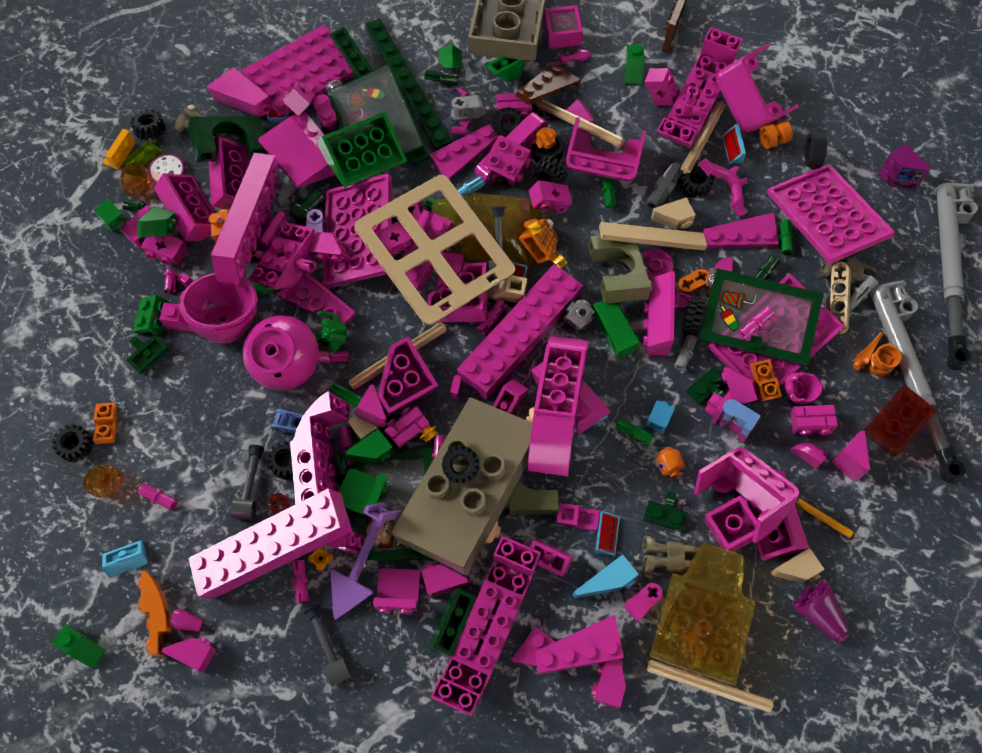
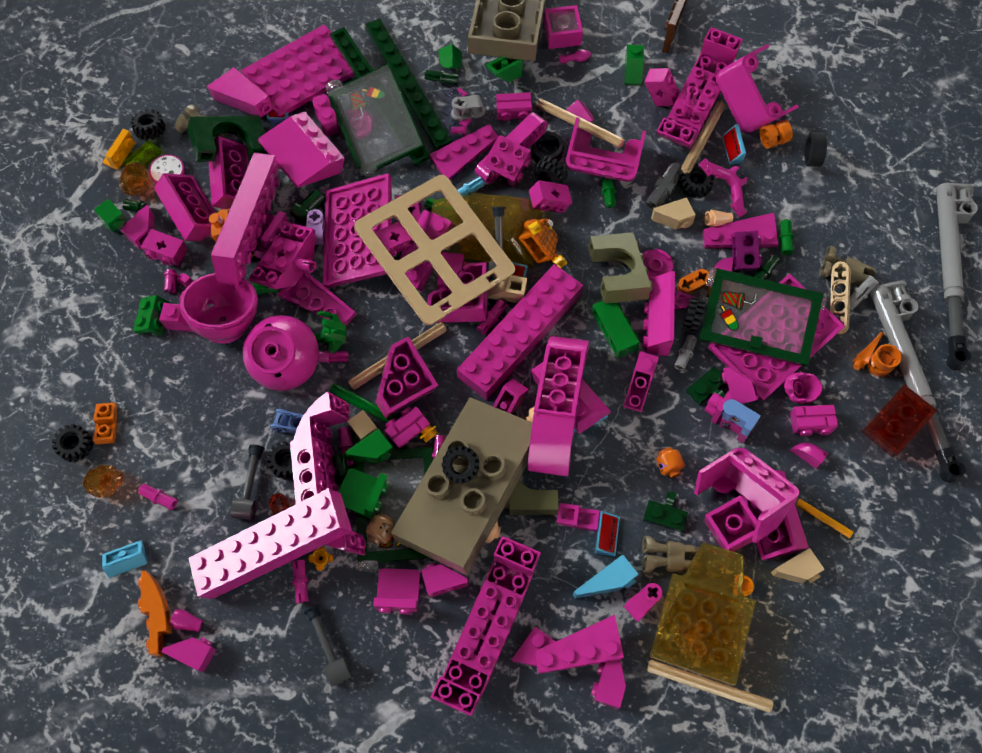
(78, 646): green slope -> none
(147, 353): dark green plate -> none
(156, 223): green slope -> none
(298, 97): dark pink brick -> none
(329, 247): dark pink slope -> none
(347, 590): medium lavender piece -> none
(362, 149): green slope -> none
(371, 409): dark pink slope -> none
(451, 622): dark green brick -> none
(456, 387): dark pink tile -> none
(502, 113): black tyre -> none
(545, 138): orange gear -> none
(547, 83): reddish brown wing -> none
(552, 557): dark pink brick -> none
(578, 314): light grey brick -> none
(634, 431): green axle -> none
(640, 381): none -> dark pink slope
(652, 236): tan tile -> none
(660, 416): dark azure brick -> none
(716, 218): none -> light nougat cone
(740, 250): none -> magenta brick
(747, 586): none -> light orange plate
(756, 323): dark pink pin -> none
(765, 380): orange slope -> none
(823, 611): magenta cone -> none
(830, 213): dark pink plate -> none
(854, 458): dark pink slope -> none
(904, 169): magenta slope -> none

